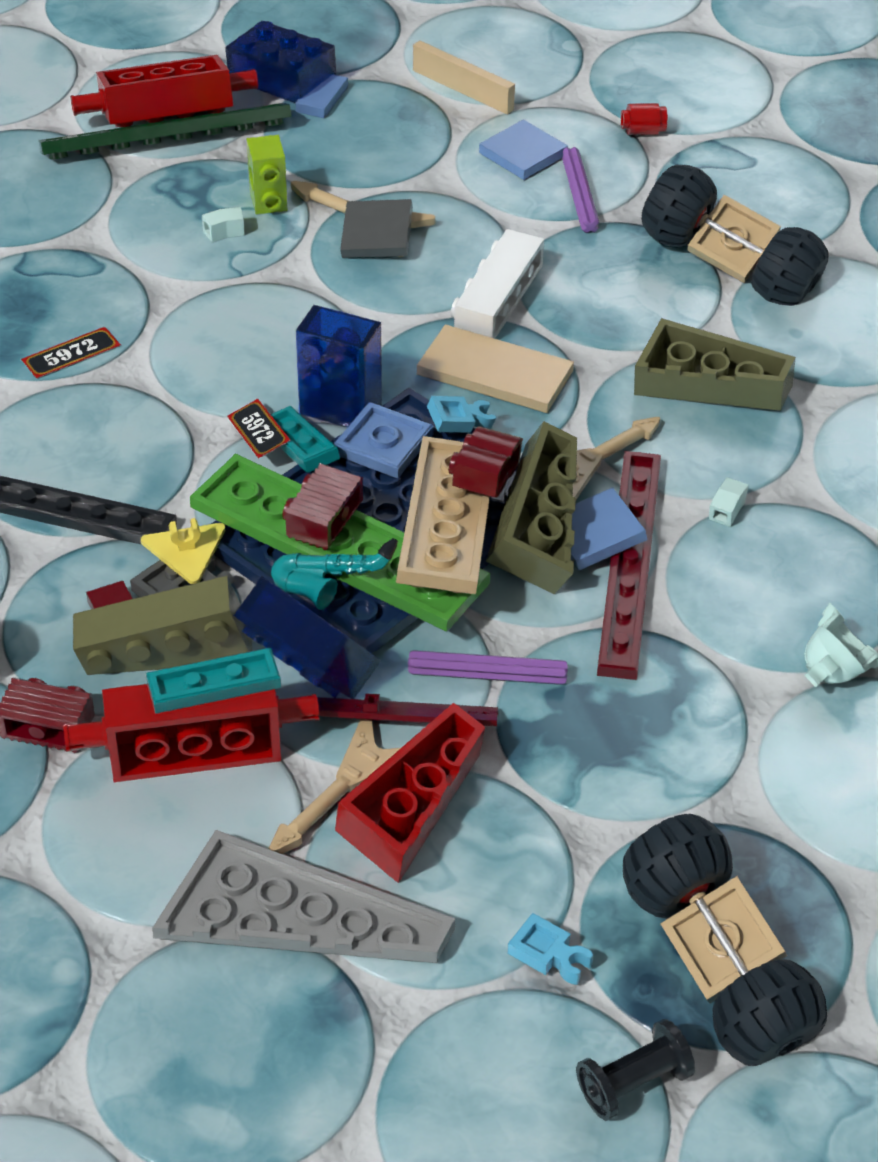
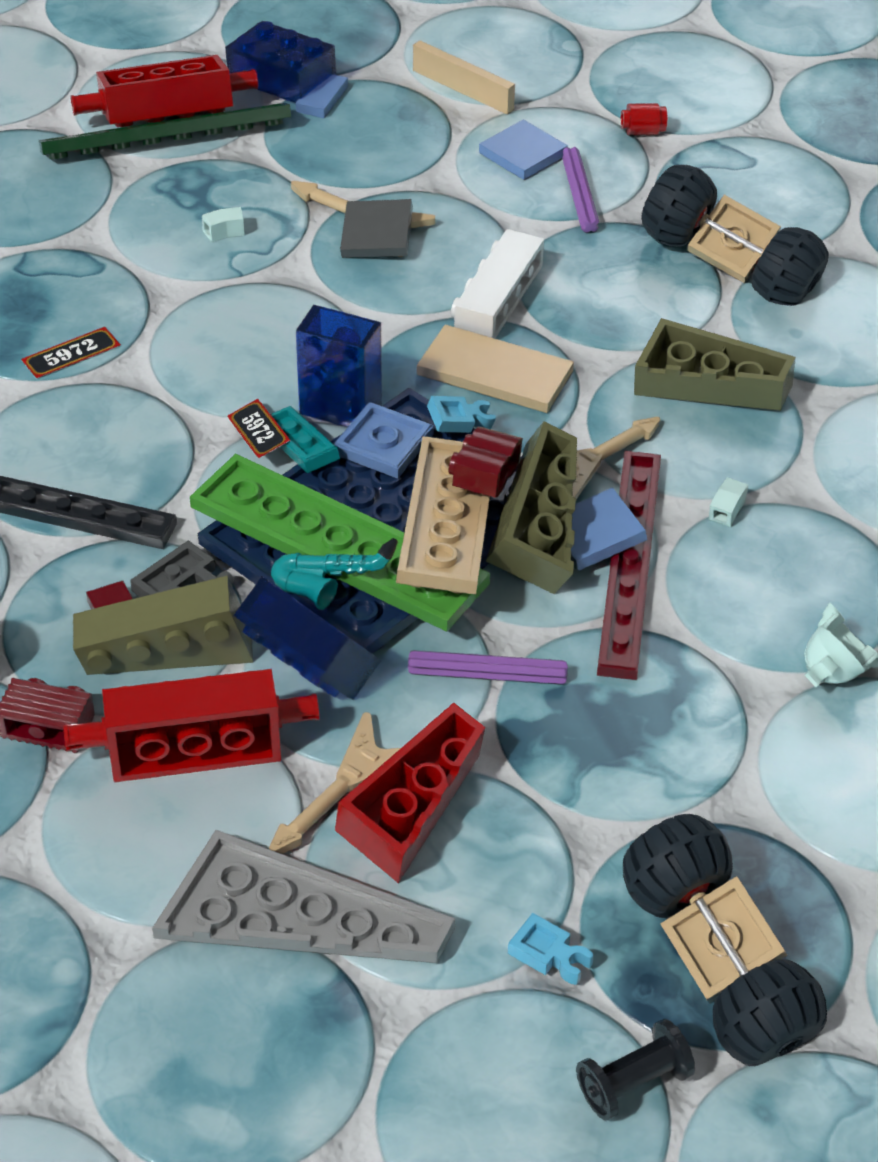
(186, 549): light yellow piece -> none
(213, 680): teal tile -> none
(267, 174): lime brick -> none
(323, 506): brick -> none
(375, 709): dark red piece -> none

